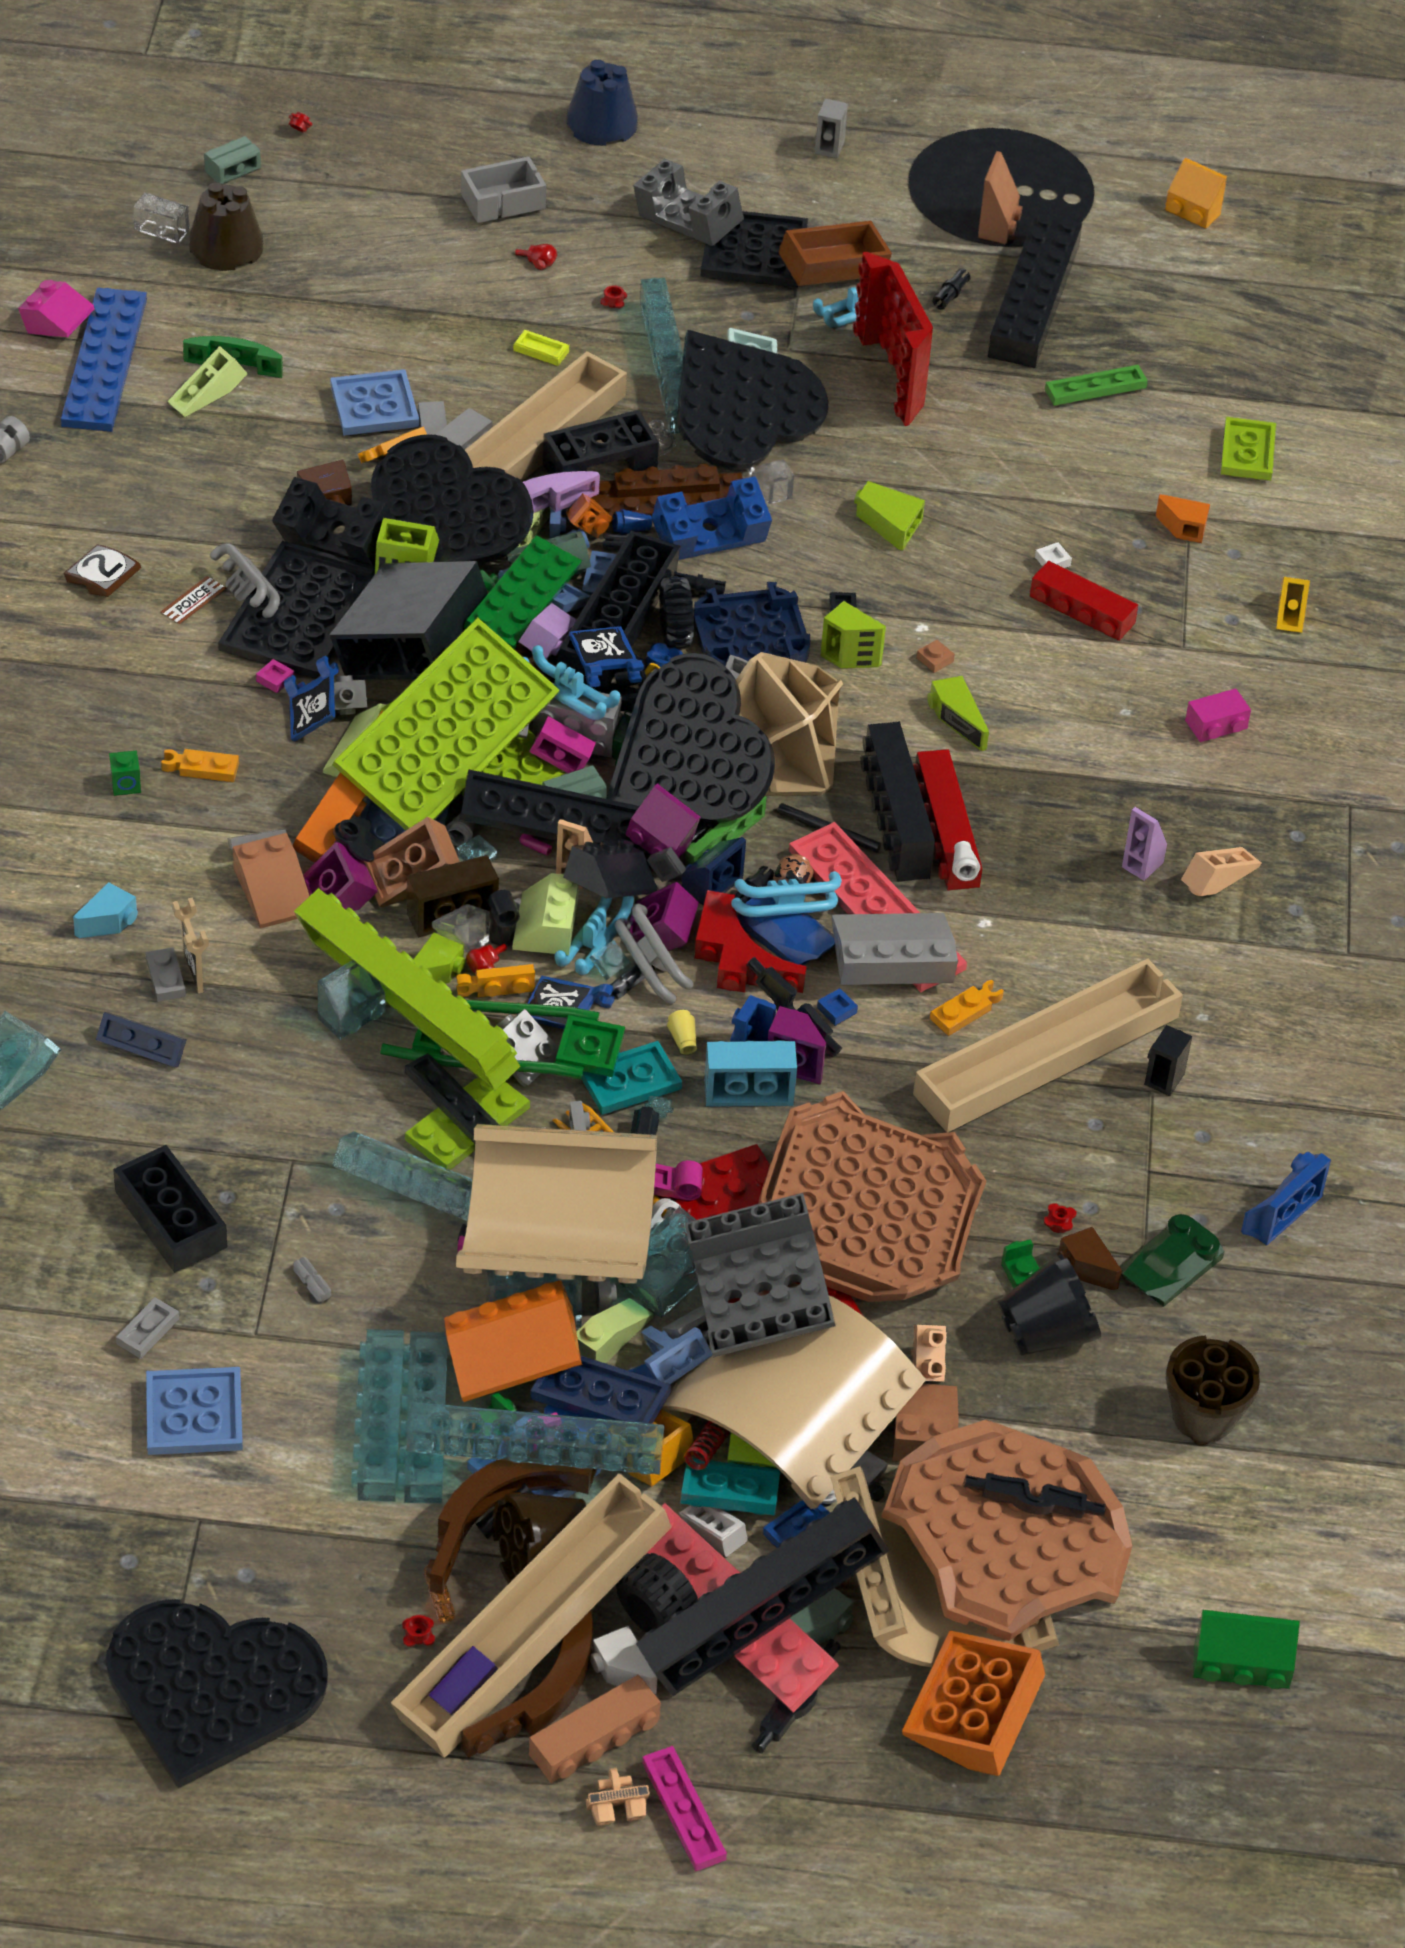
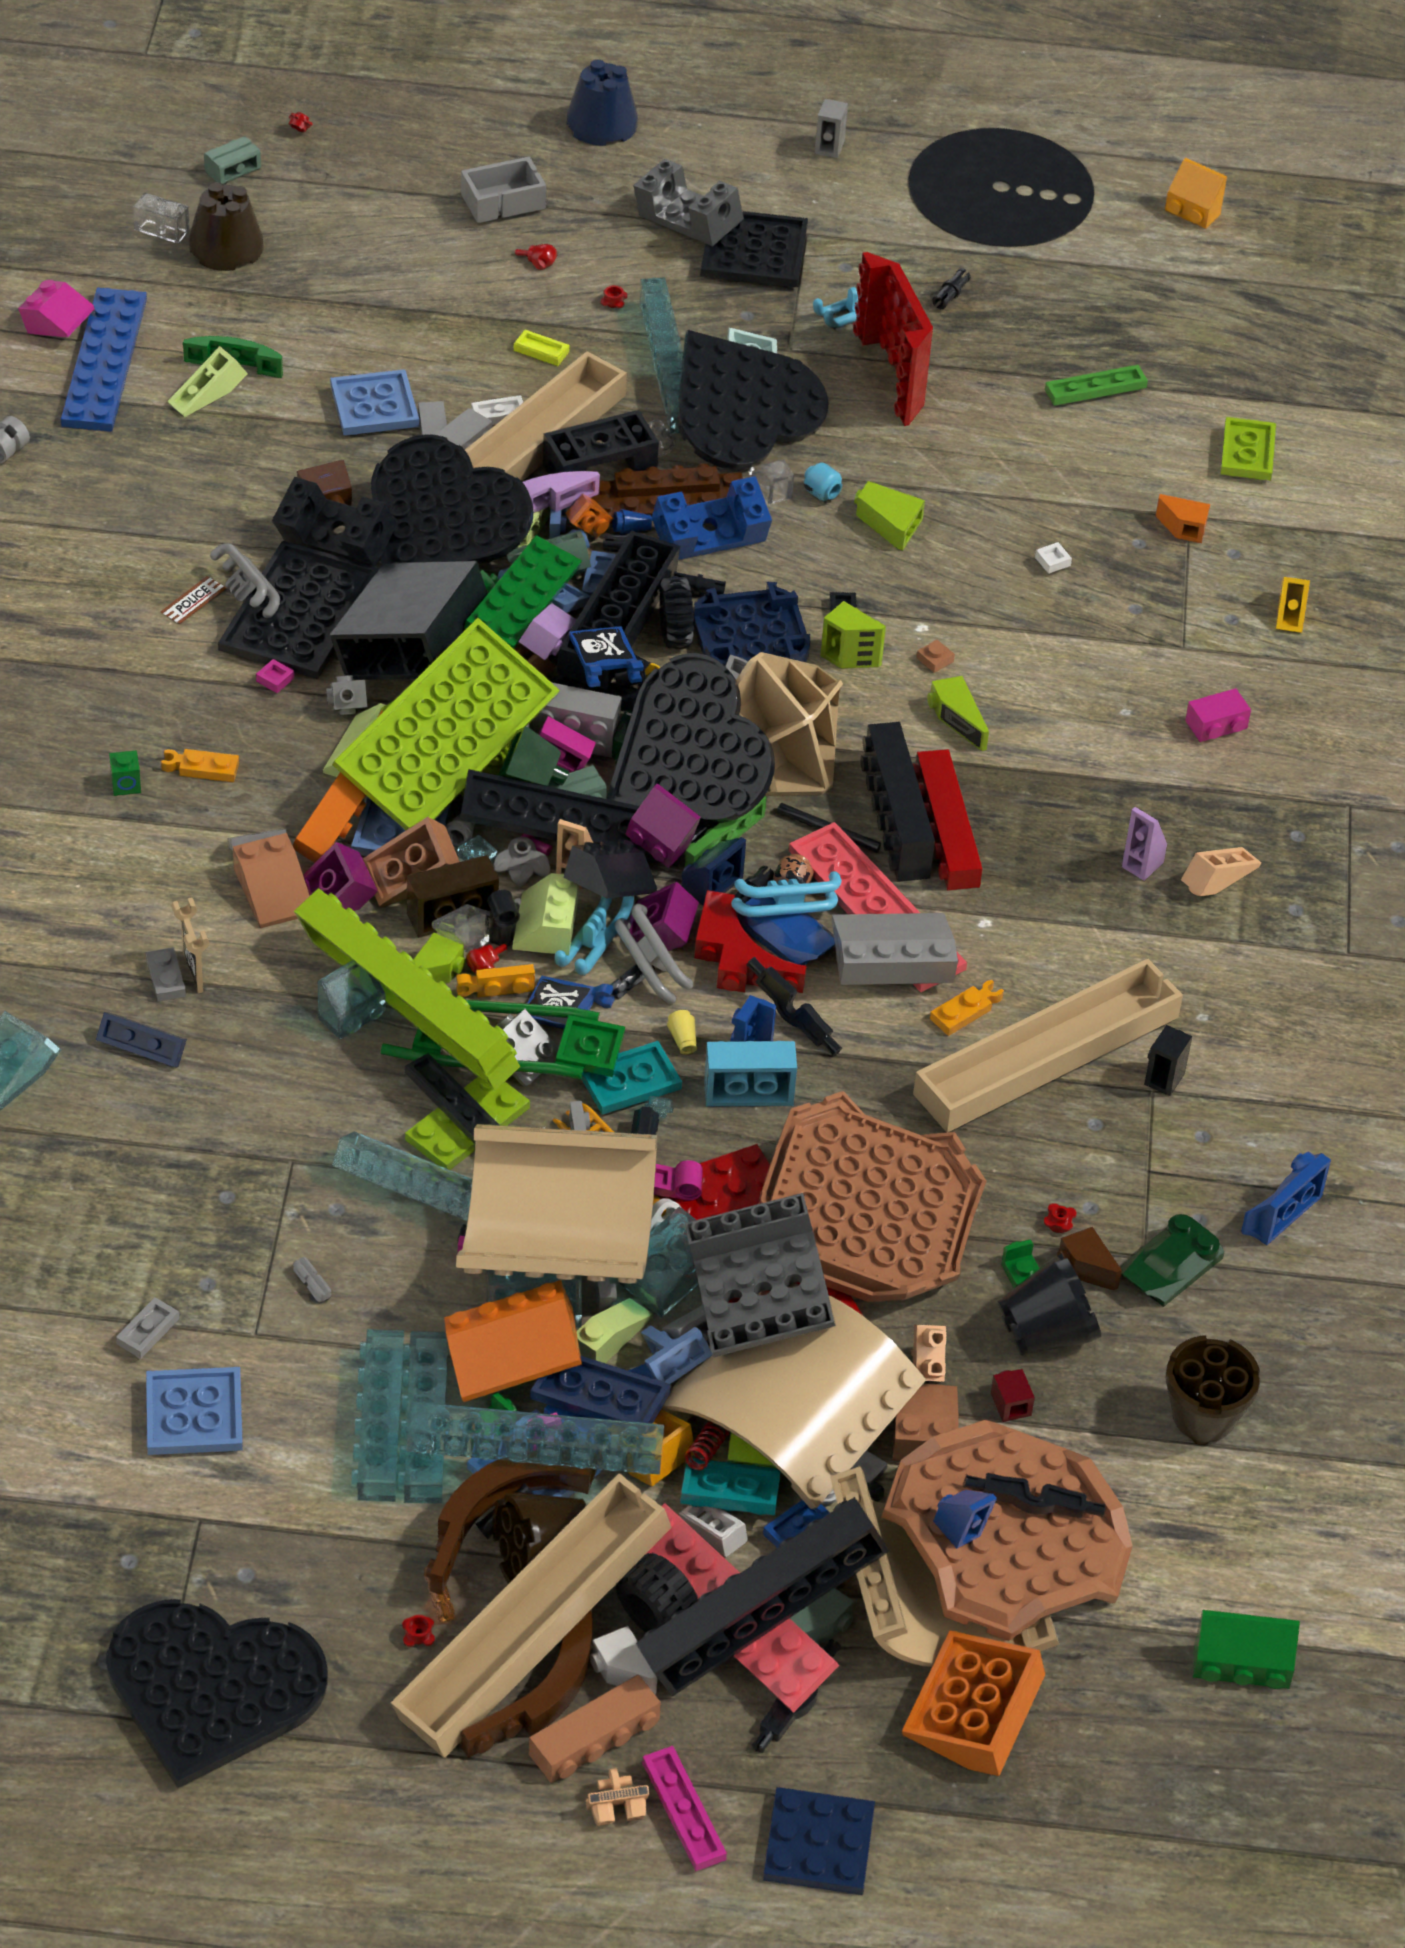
(102, 570): slope -> none
(106, 913): medium azure slope -> none
(170, 1208): black brick -> none
(312, 703): flag -> none
(358, 839): black plate -> none
(382, 448): light orange plate -> none
(405, 543): lime slope -> none
(463, 1680): dark purple tile -> none
(497, 408): none -> white plate
(522, 863): none -> light grey plate
(533, 760): none -> dark green torso
(572, 687): medium azure piece -> none
(610, 960): clear light blue plate -> none
(661, 654): blue piece -> none
(666, 864): dark grey tile -> none
(809, 1044): magenta slope -> none
(819, 1841): none -> dark blue plate
(823, 481): none -> medium azure head
(830, 251): dark orange piece -> none
(837, 1006): blue plate -> none
(964, 1515): none -> blue slope
(965, 862): white cone -> none
(999, 203): nougat slope -> none
(1012, 1395): none -> dark red brick
(1035, 290): black brick -> none
(1083, 600): red brick -> none

